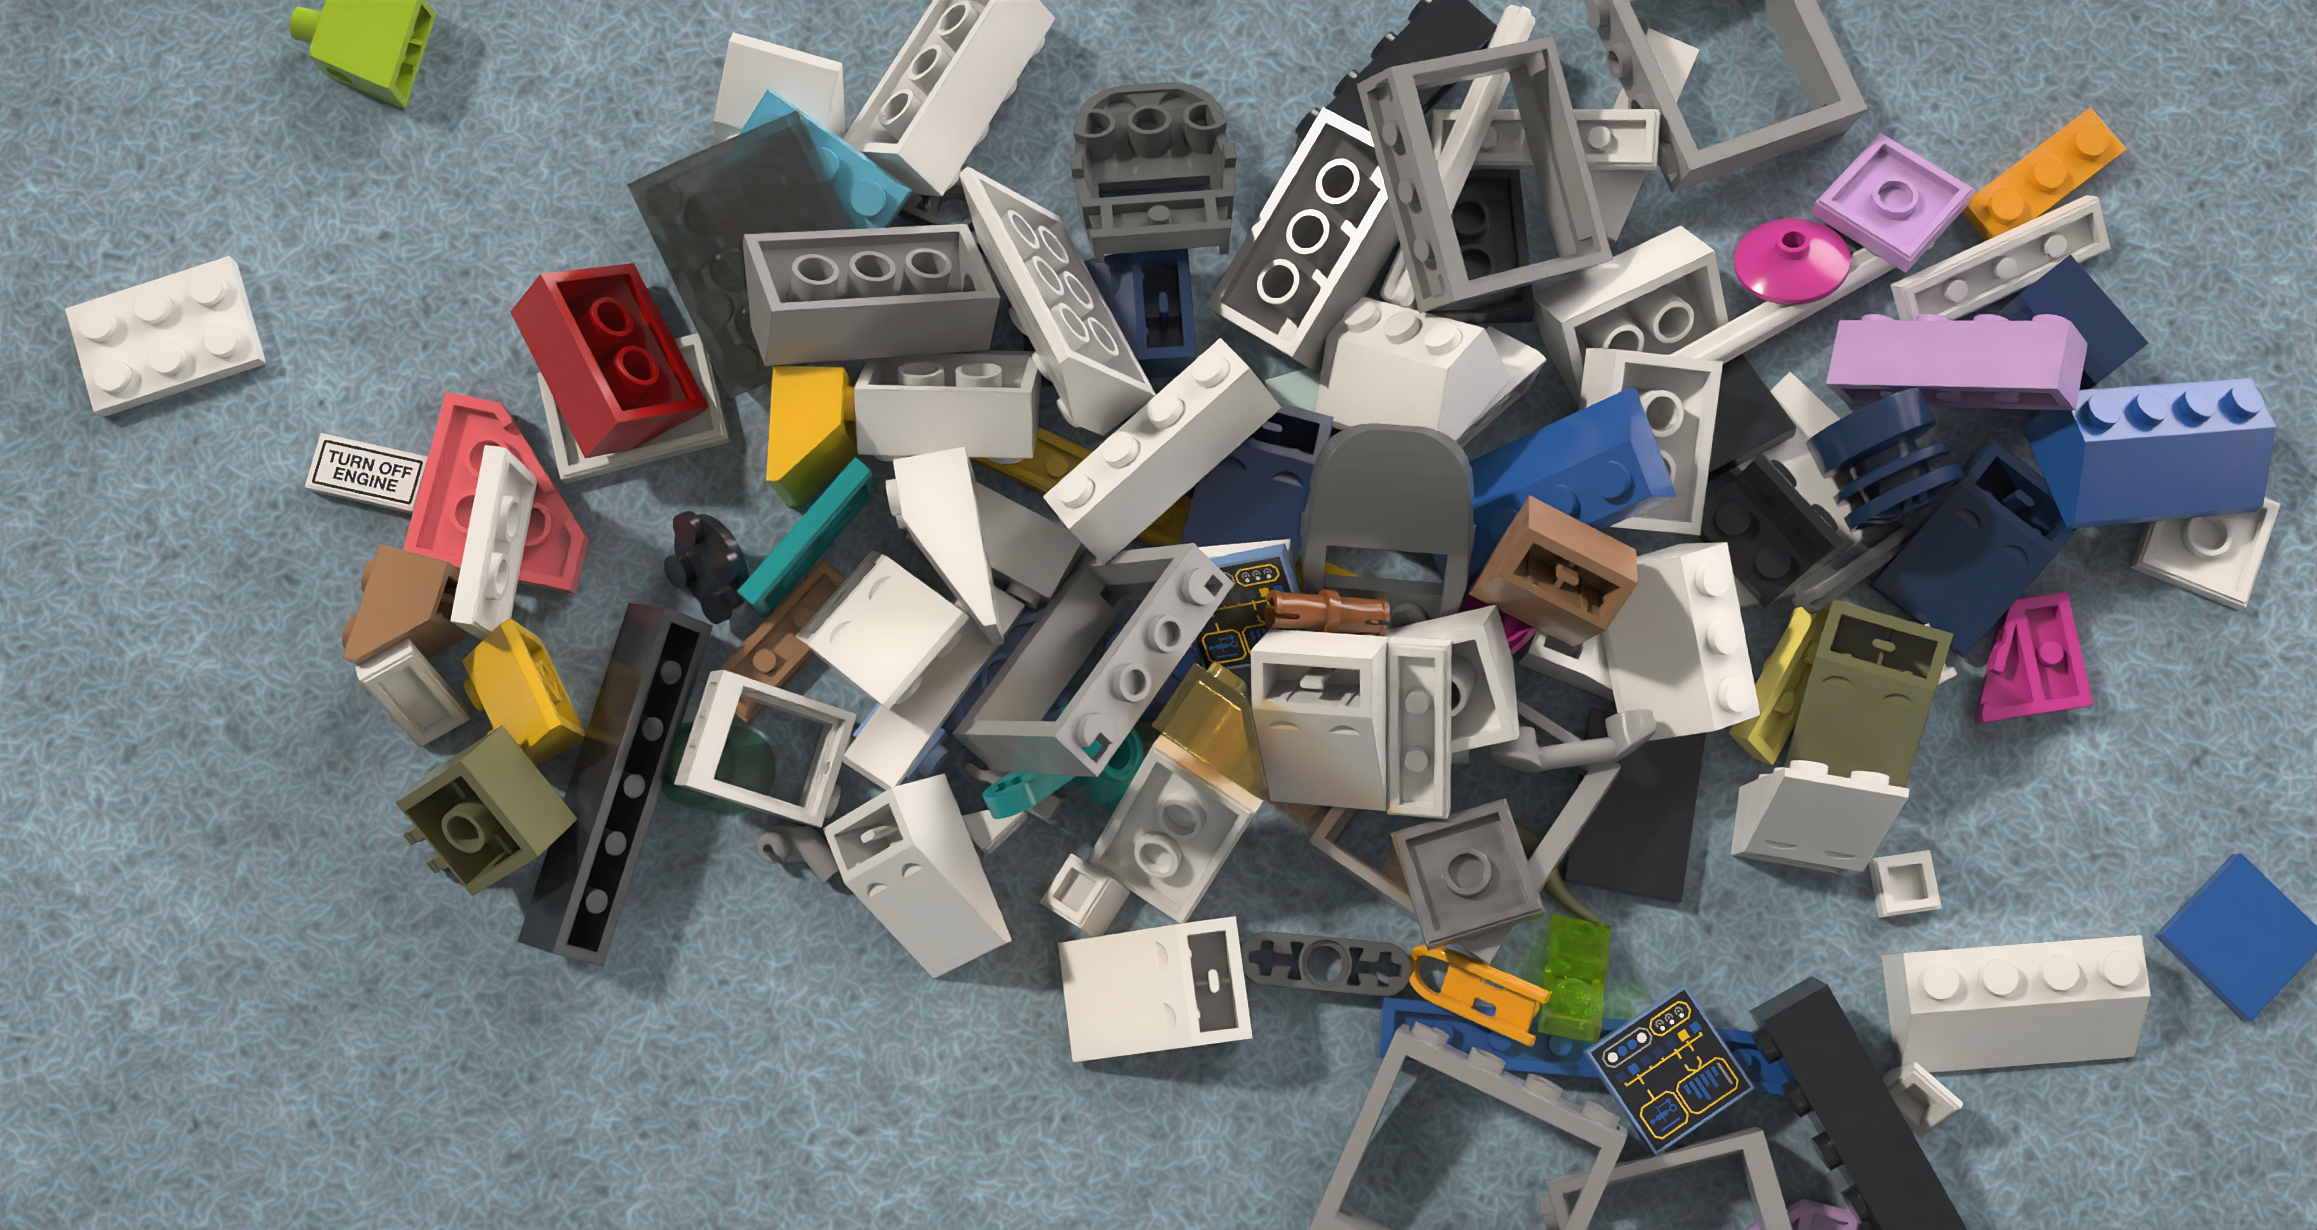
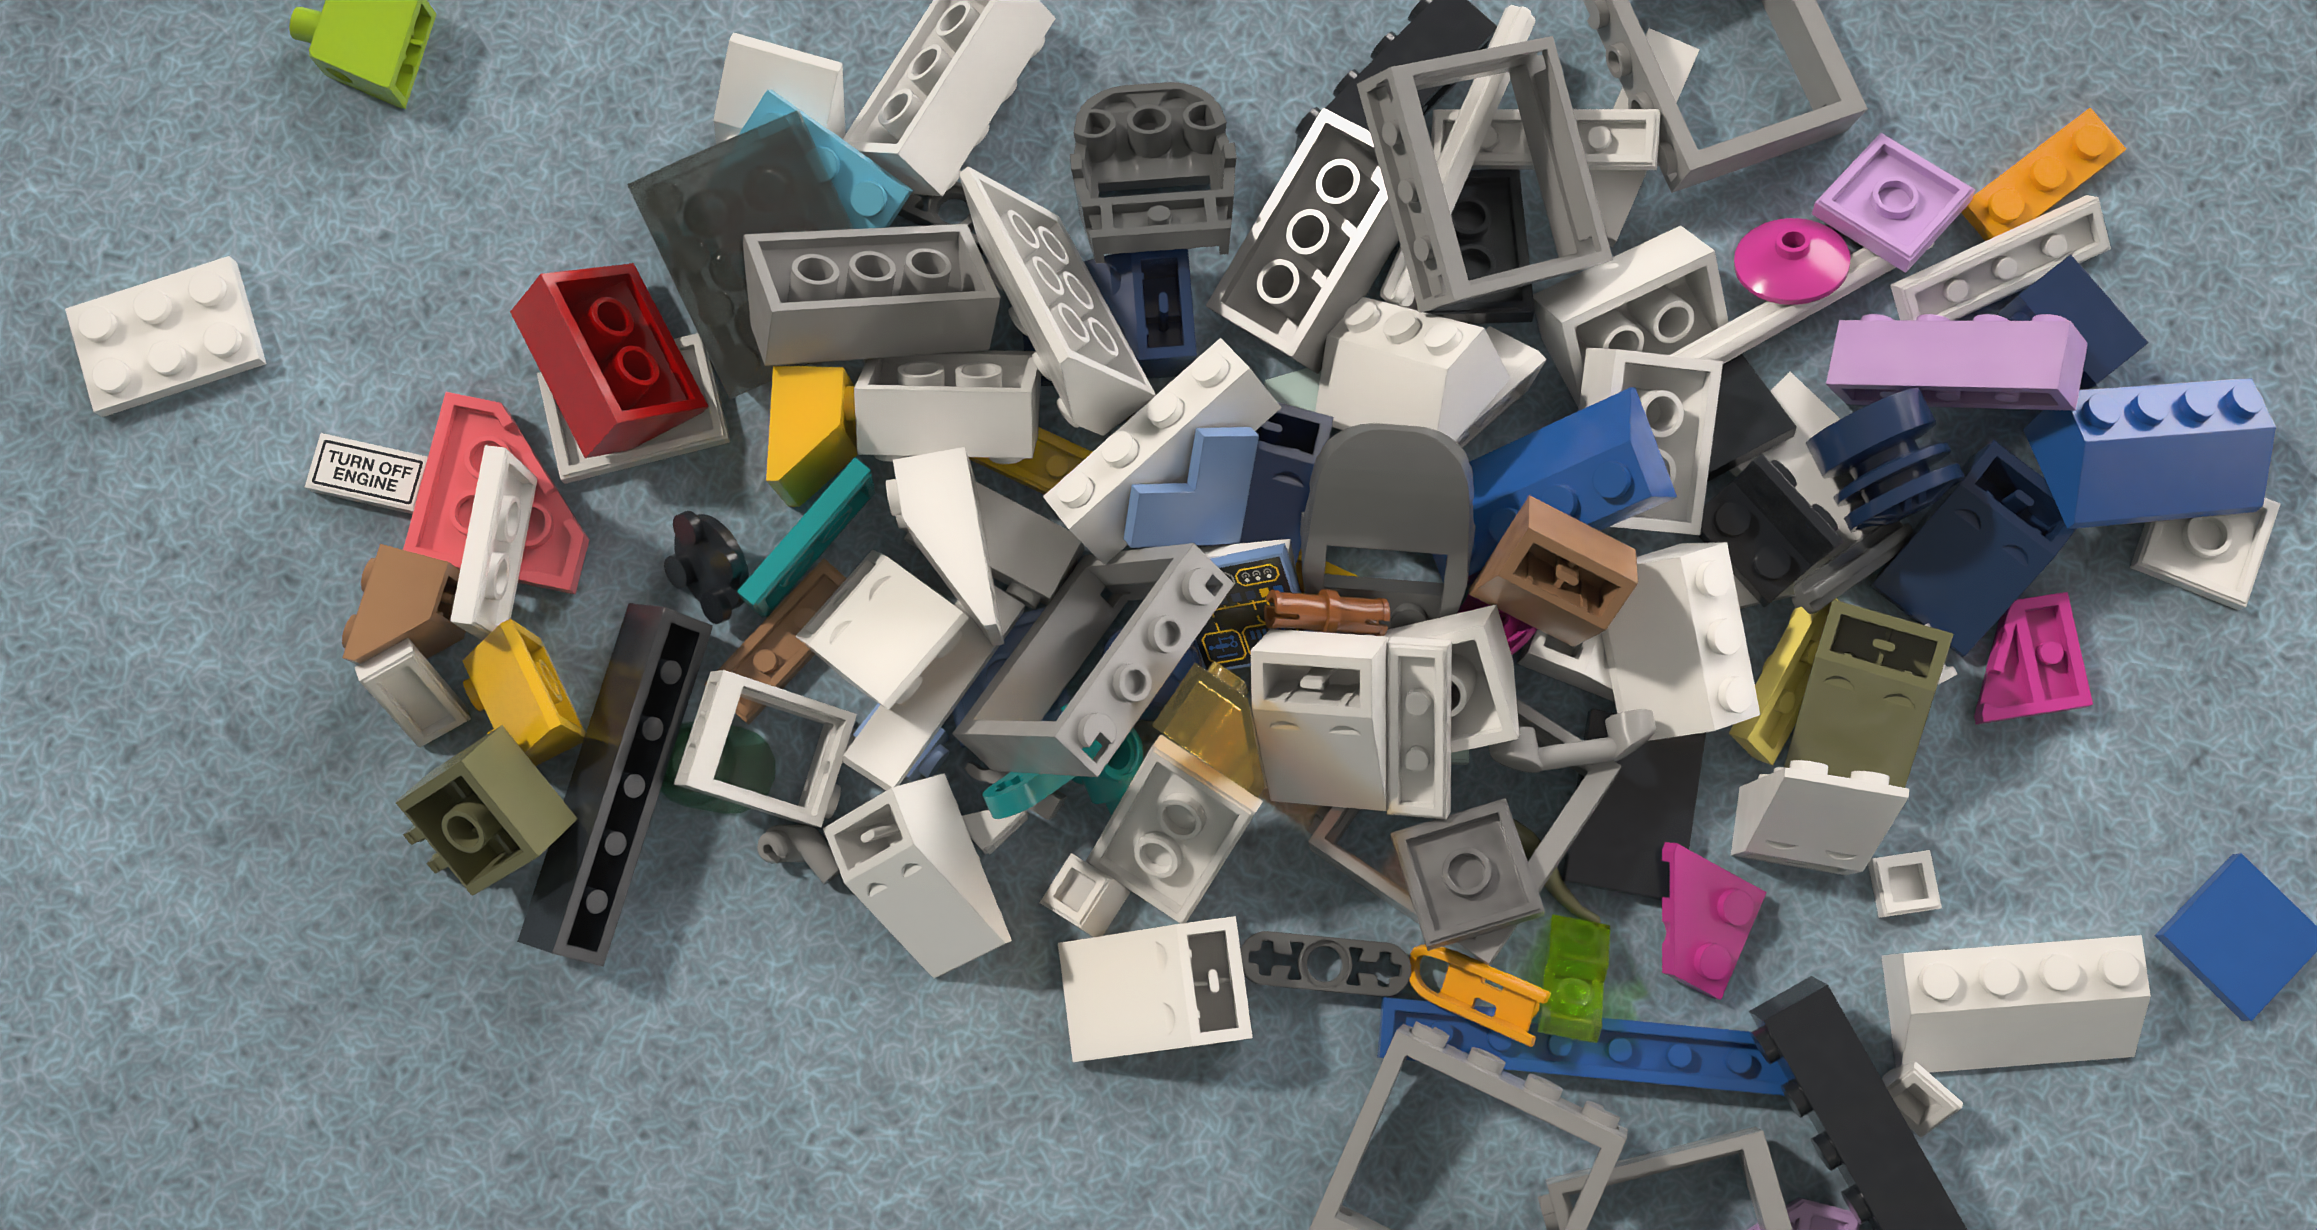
(1205, 508): none -> medium blue tile
(1668, 1070): black tile -> none
(1705, 920): none -> dark pink wing

